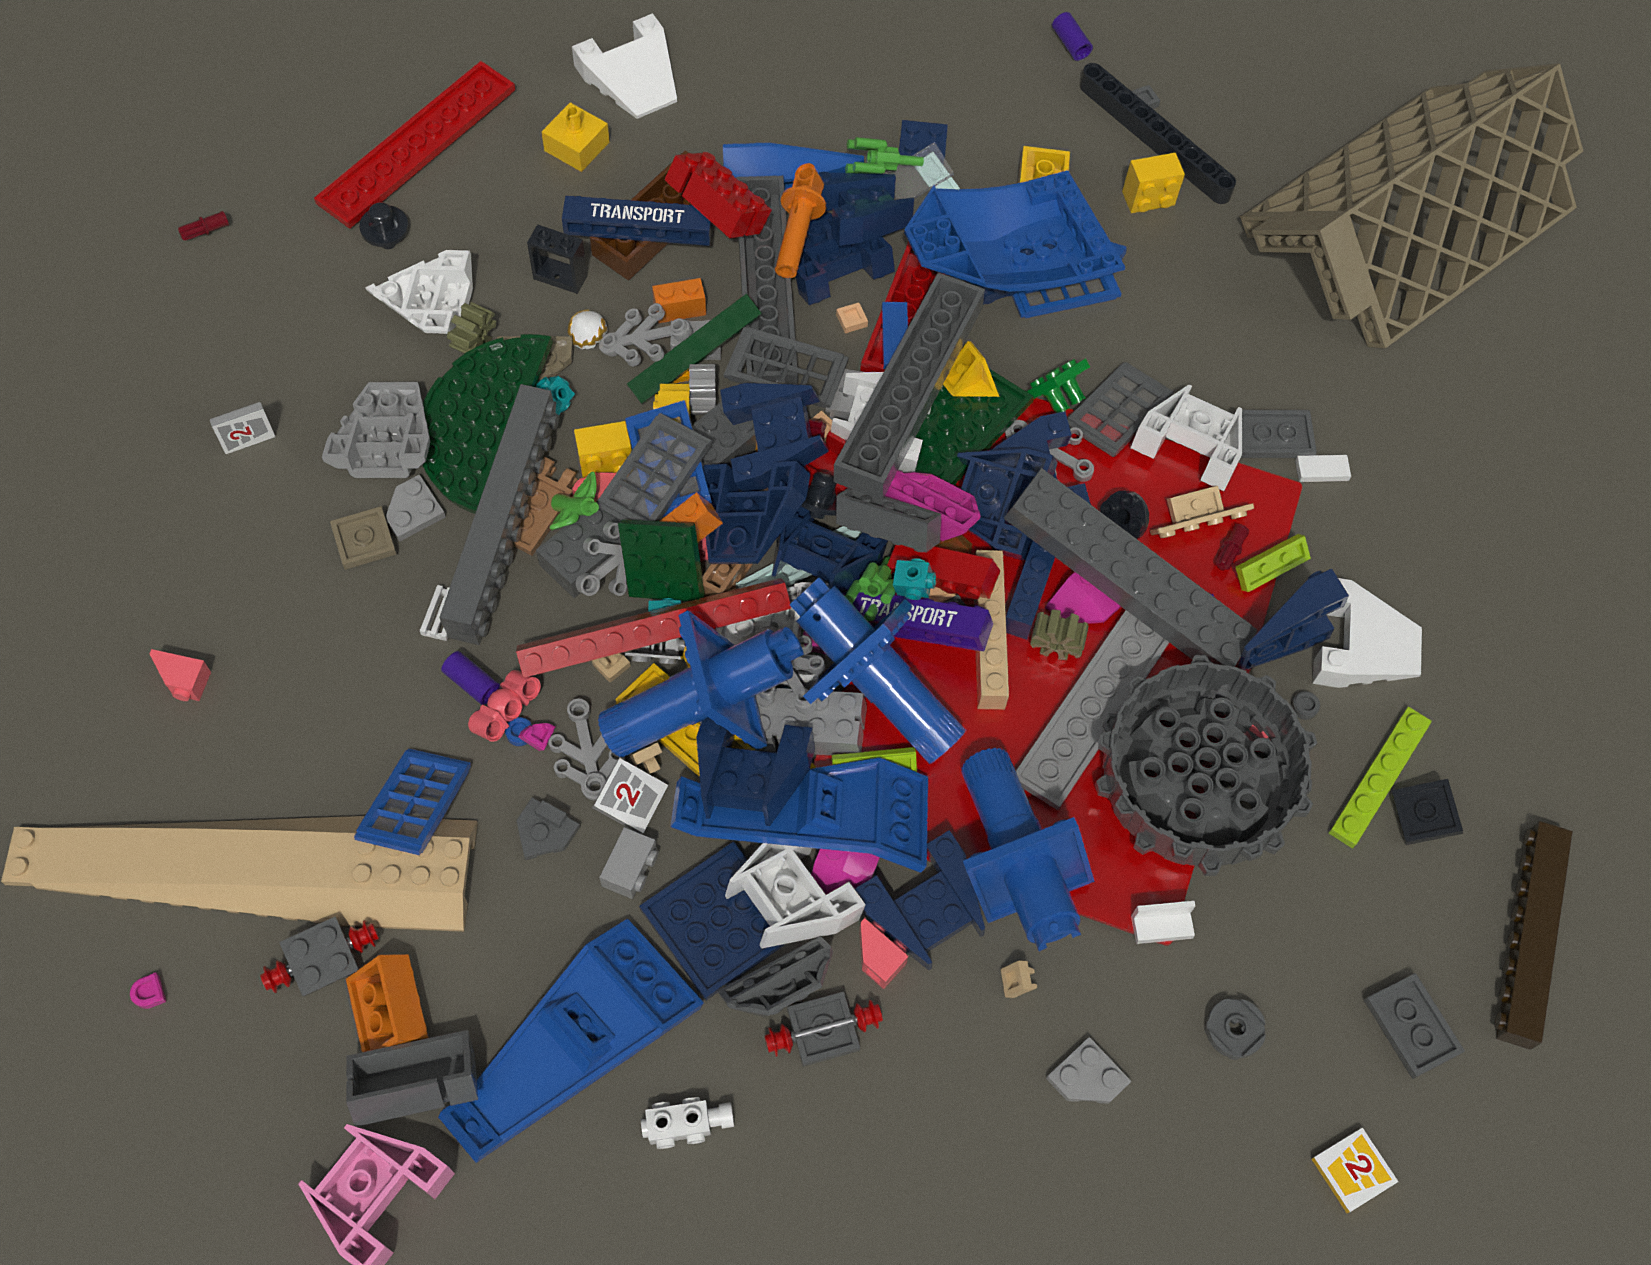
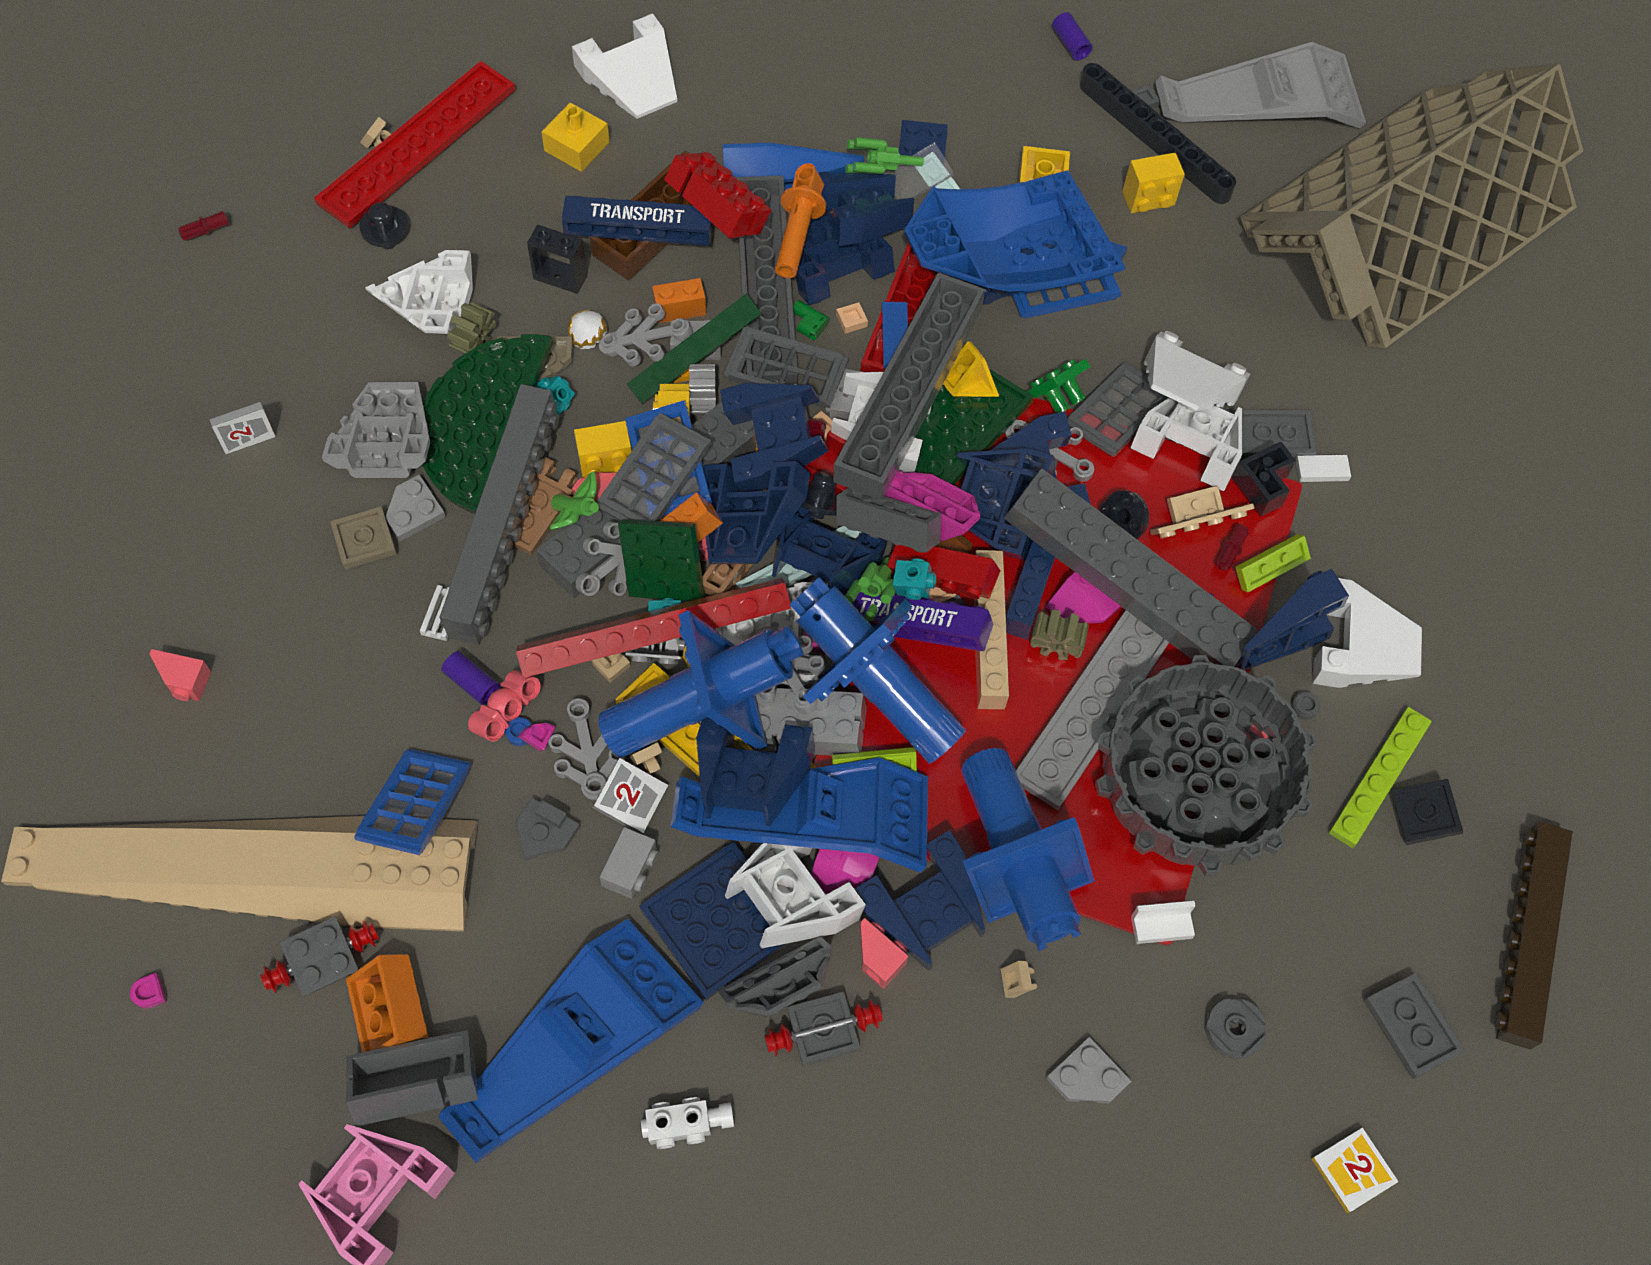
(375, 133): none -> tan tile
(812, 320): none -> green piece
(1191, 377): none -> white wedge
(1262, 477): none -> black brick
(1280, 85): none -> light grey wing

